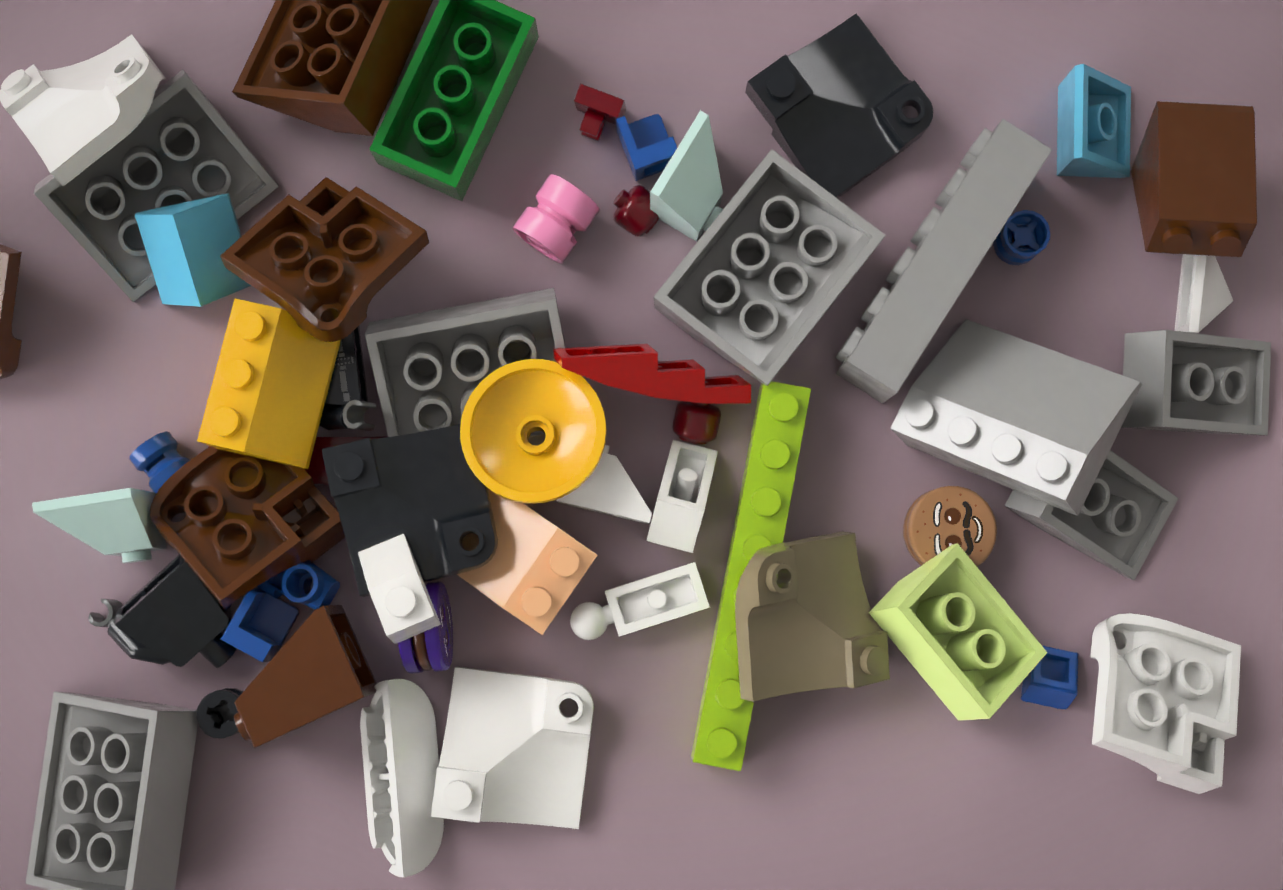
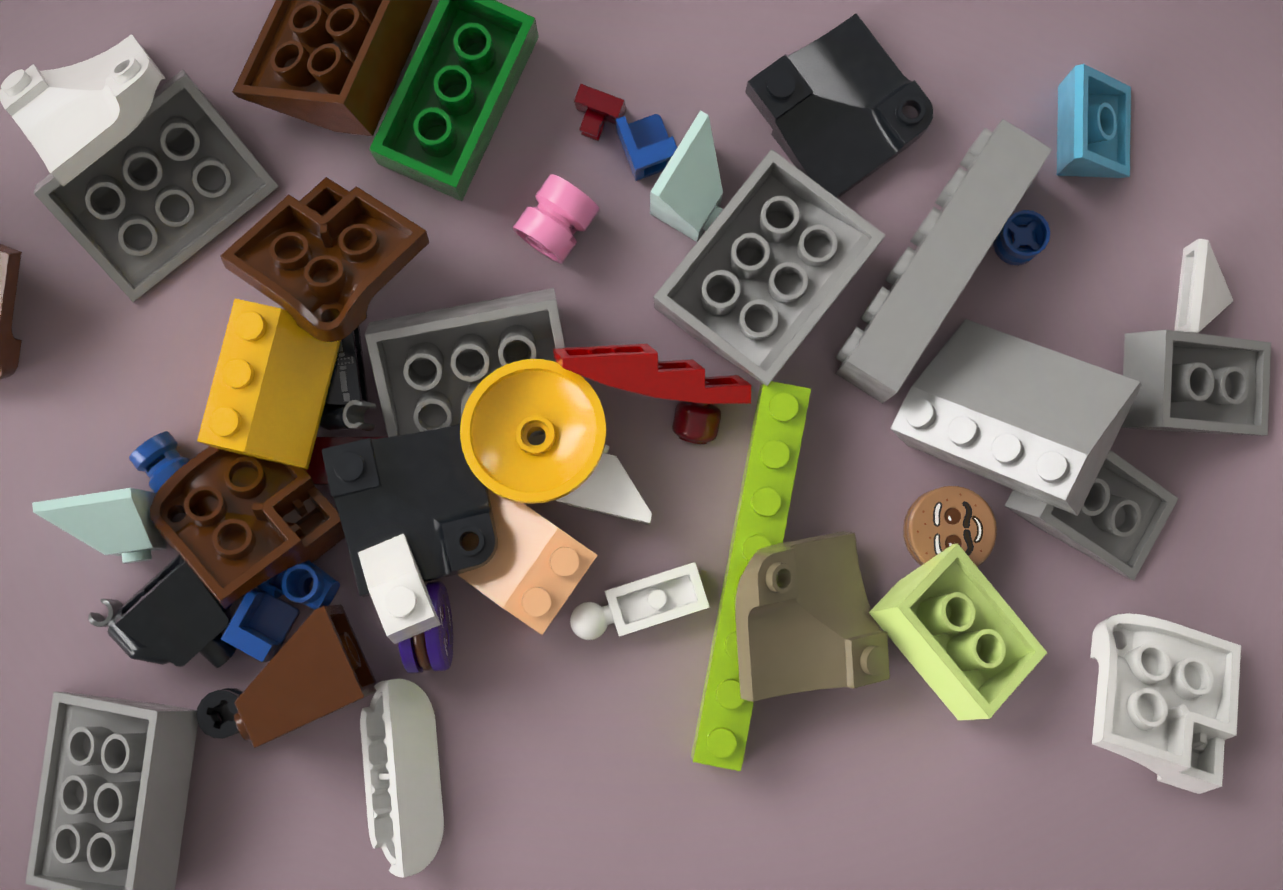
(186, 249): medium azure slope -> none
(513, 750): white slope -> none
(634, 211): dark red piece -> none
(682, 496): white slope -> none
(1052, 680): blue slope -> none
(1197, 179): reddish brown slope -> none

